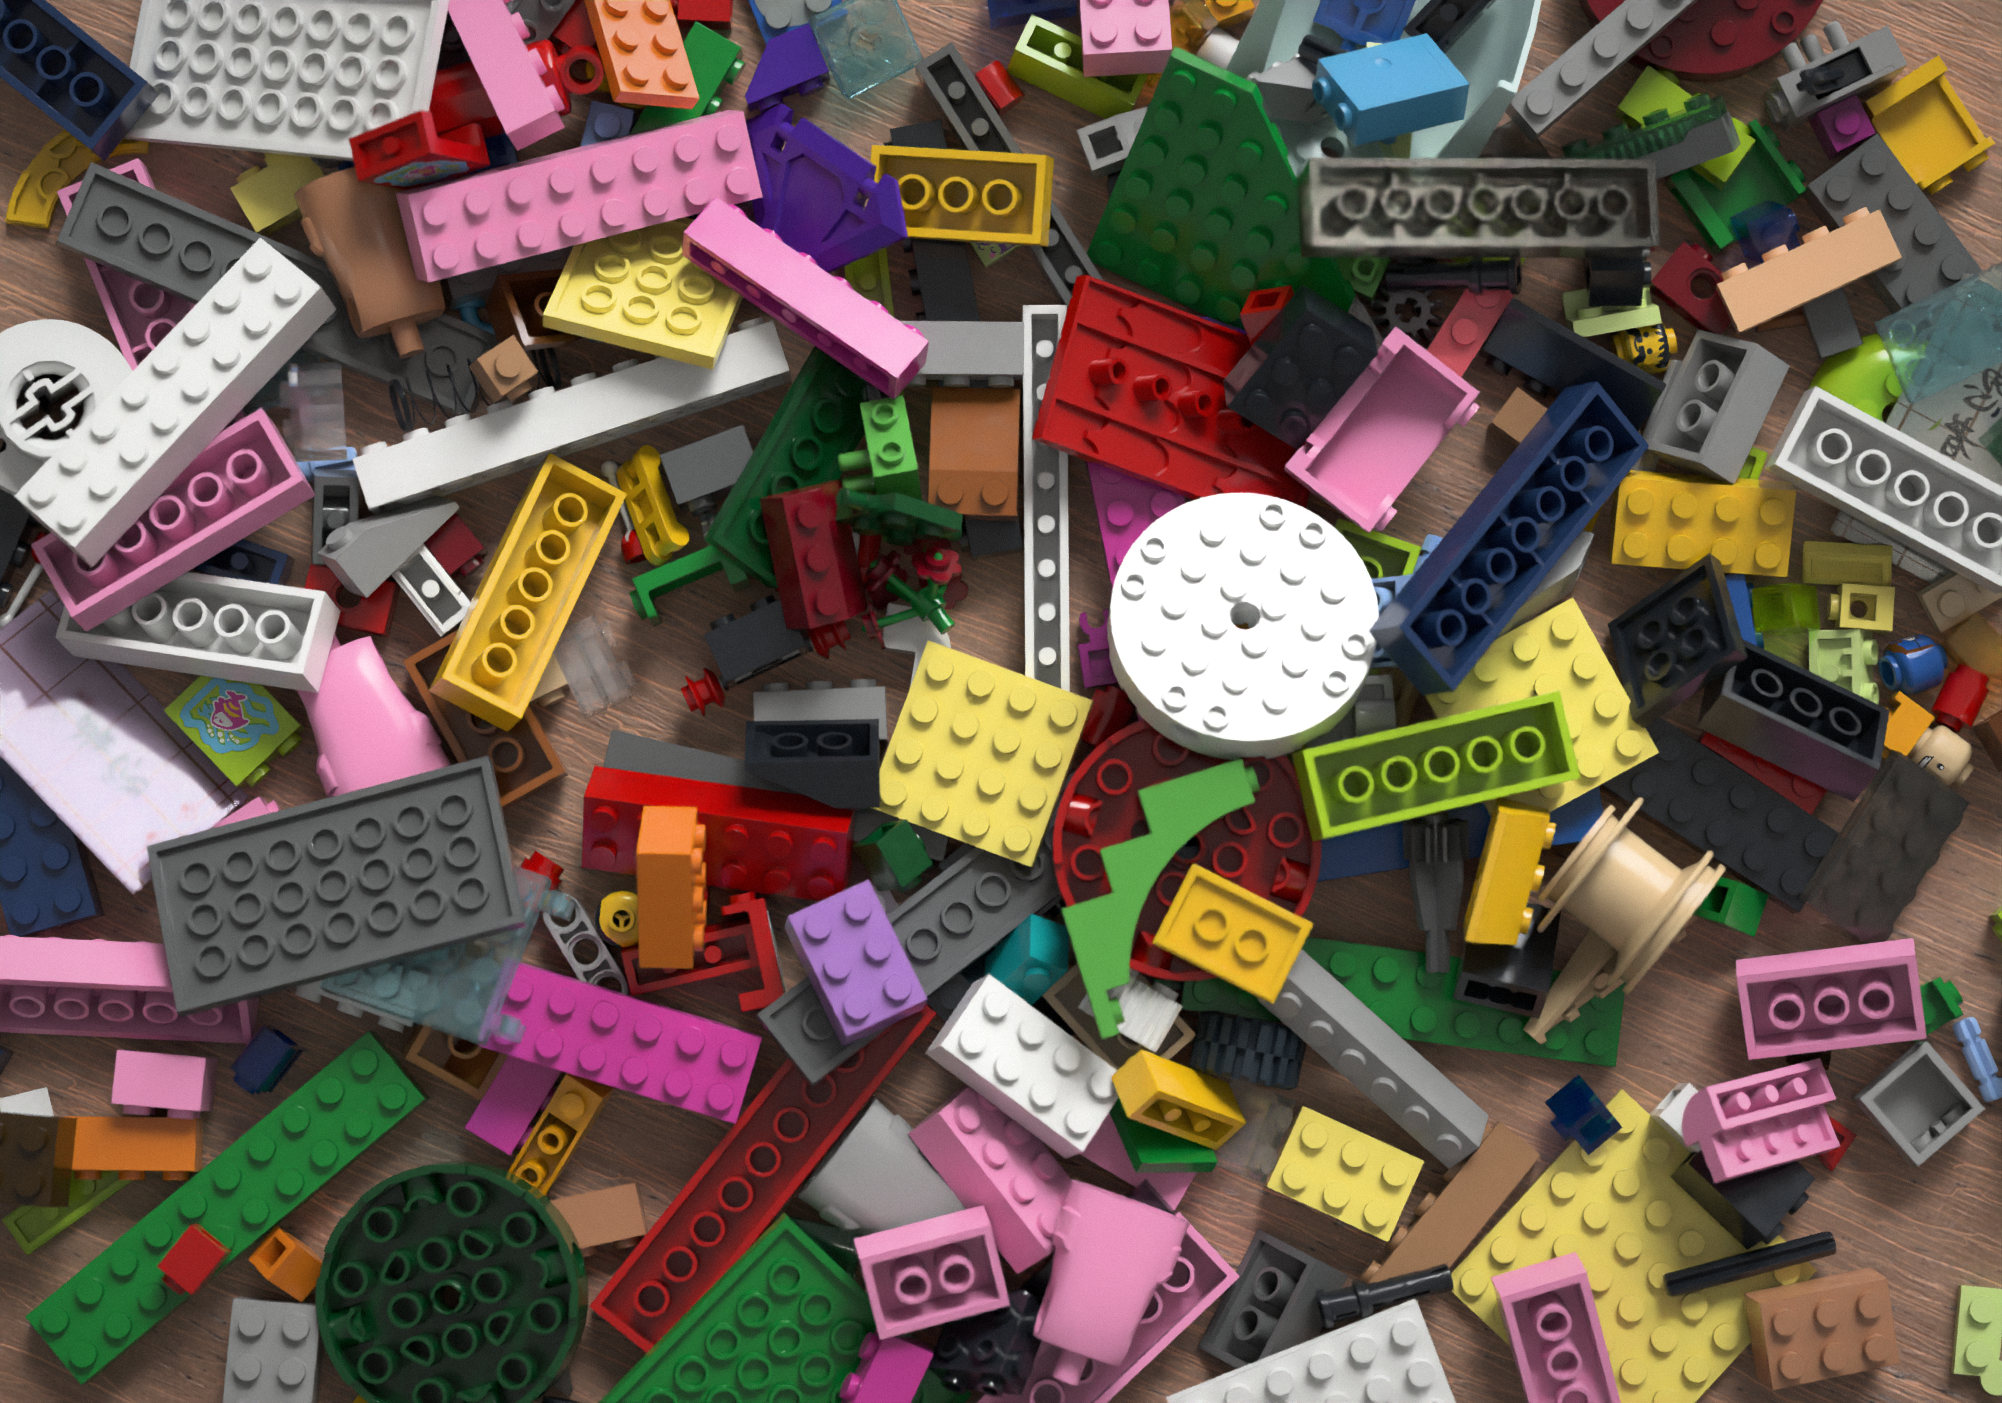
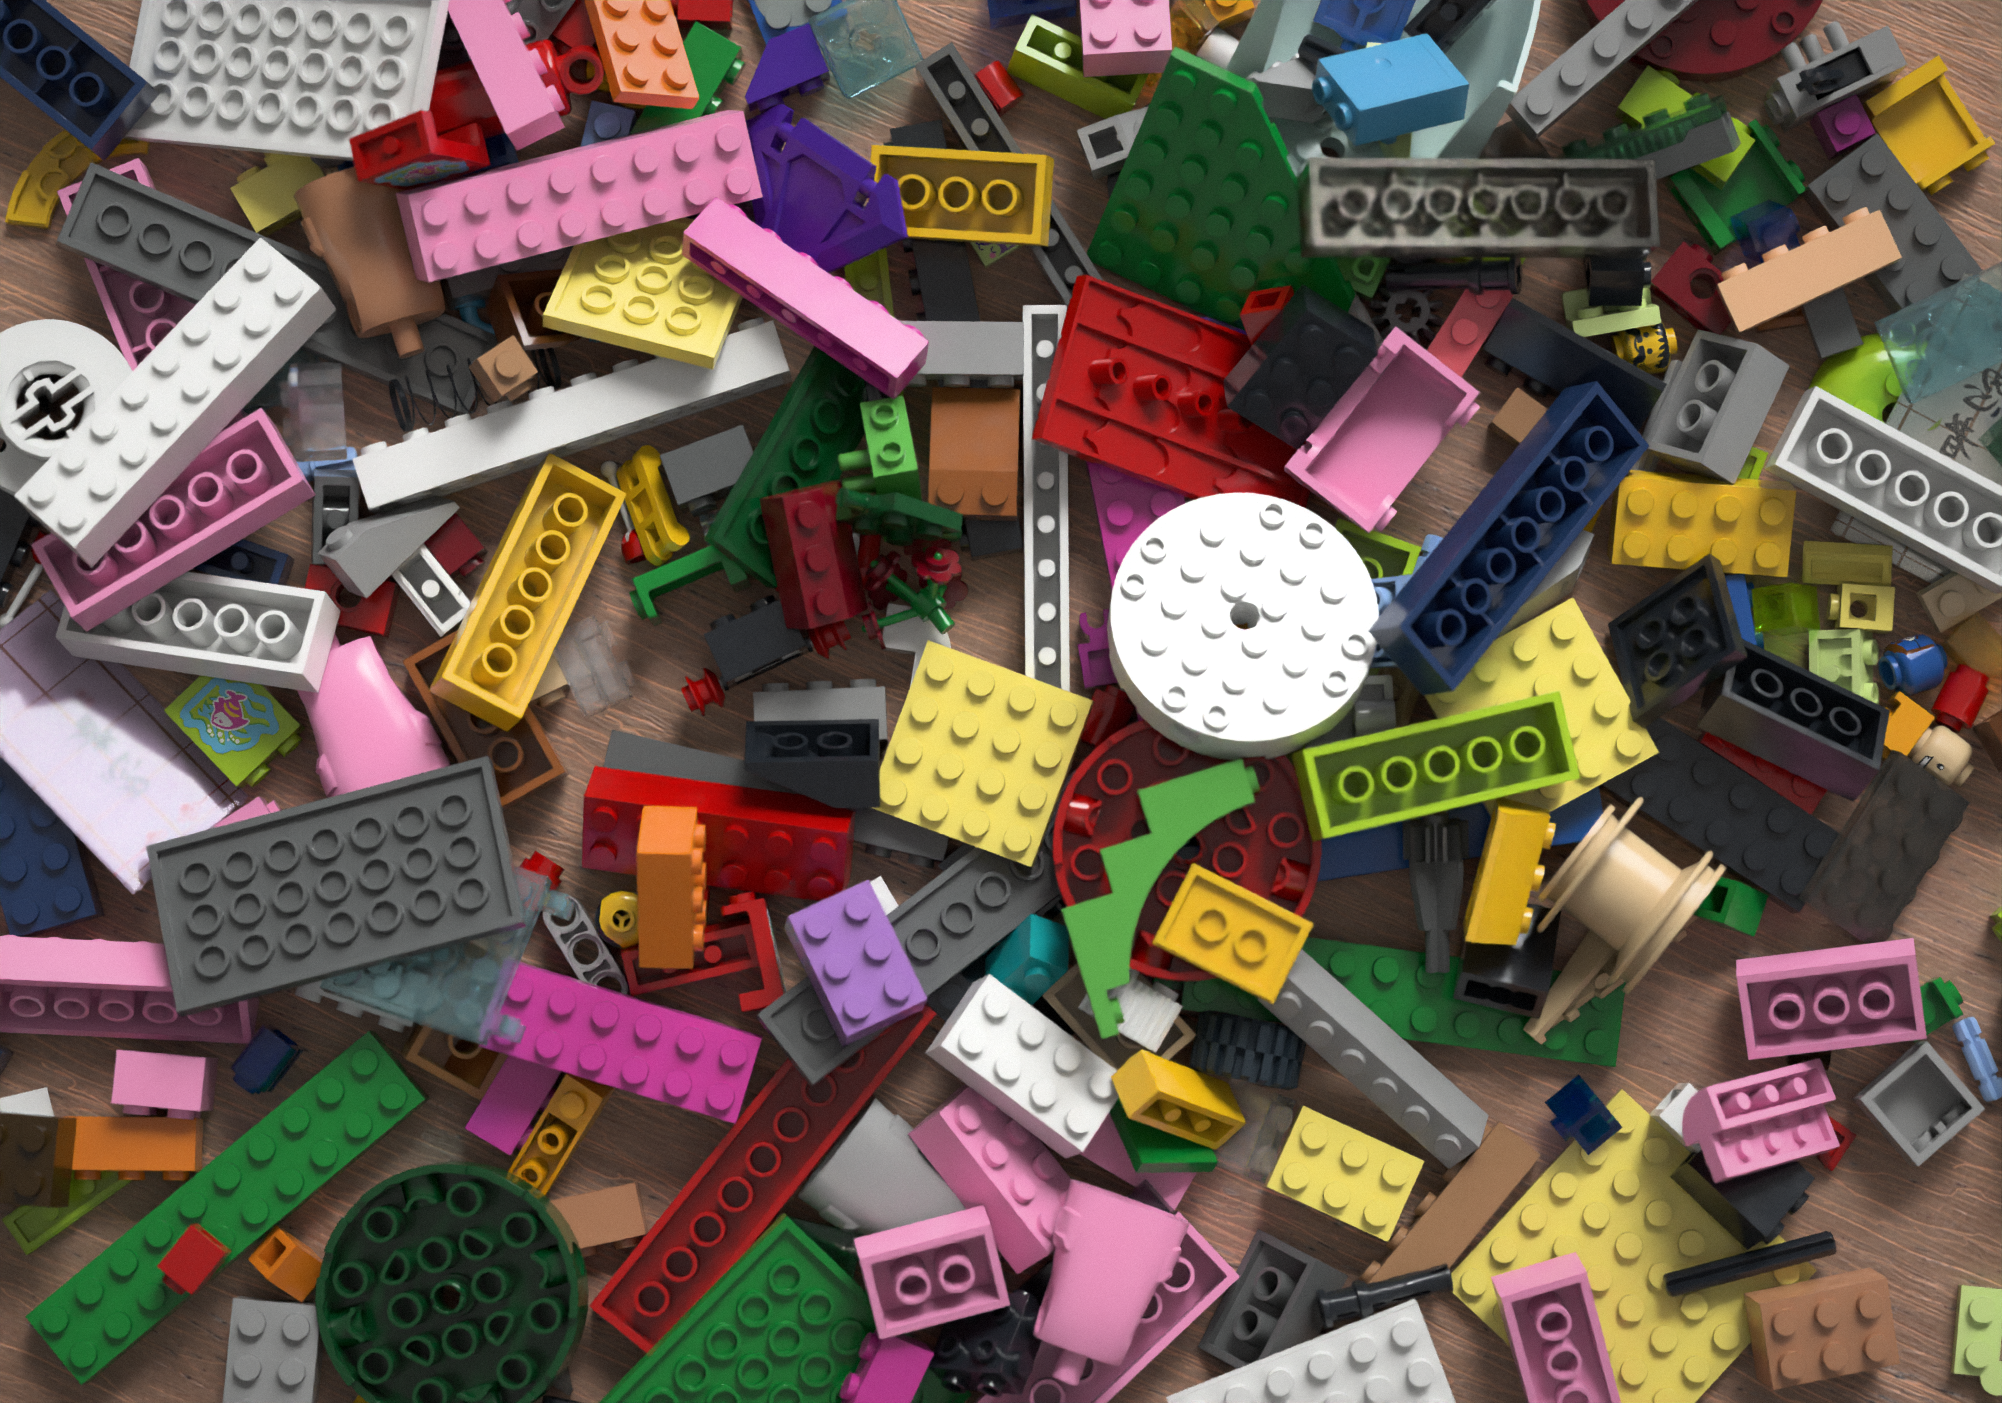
(893, 856): dark green brick -> none

